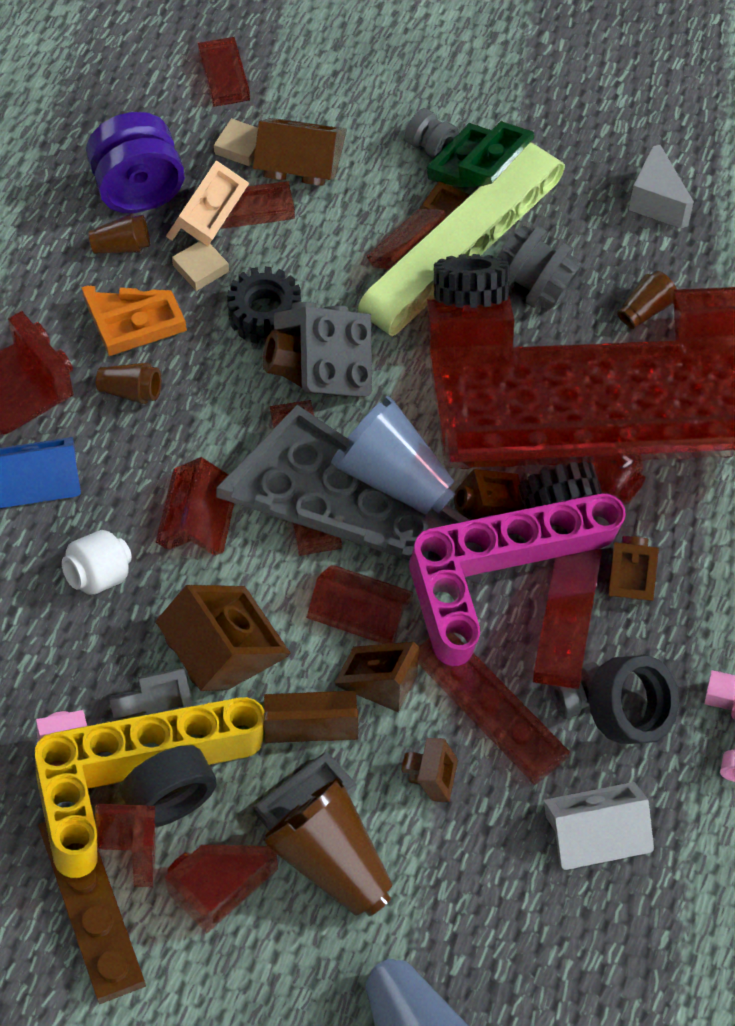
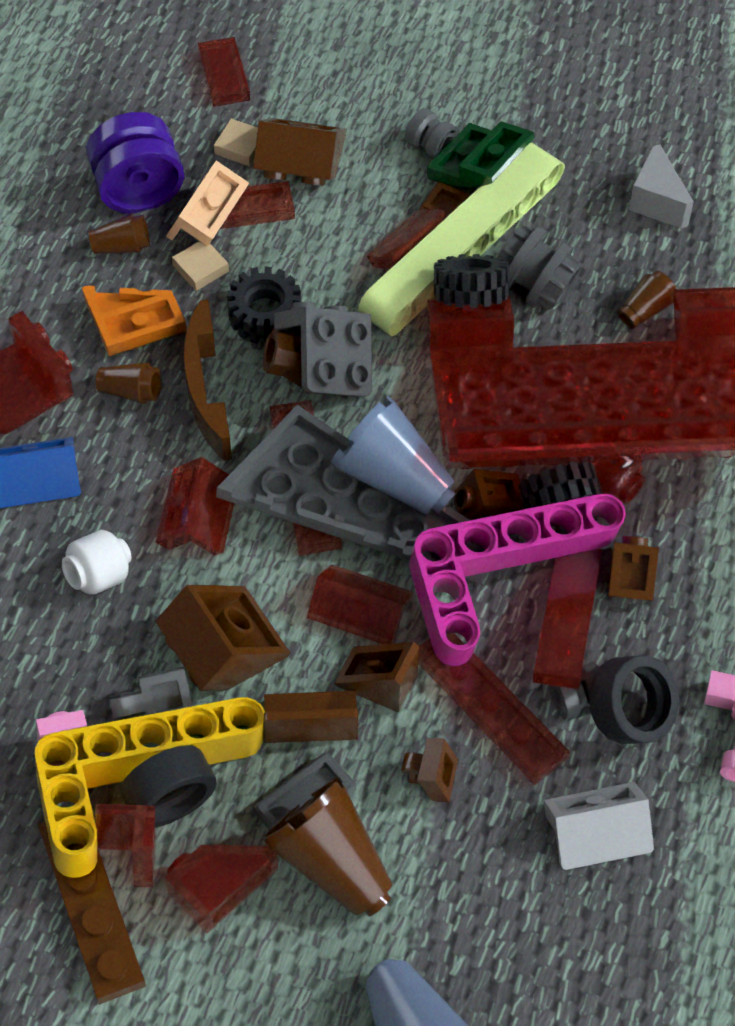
(209, 417): none -> reddish brown slope

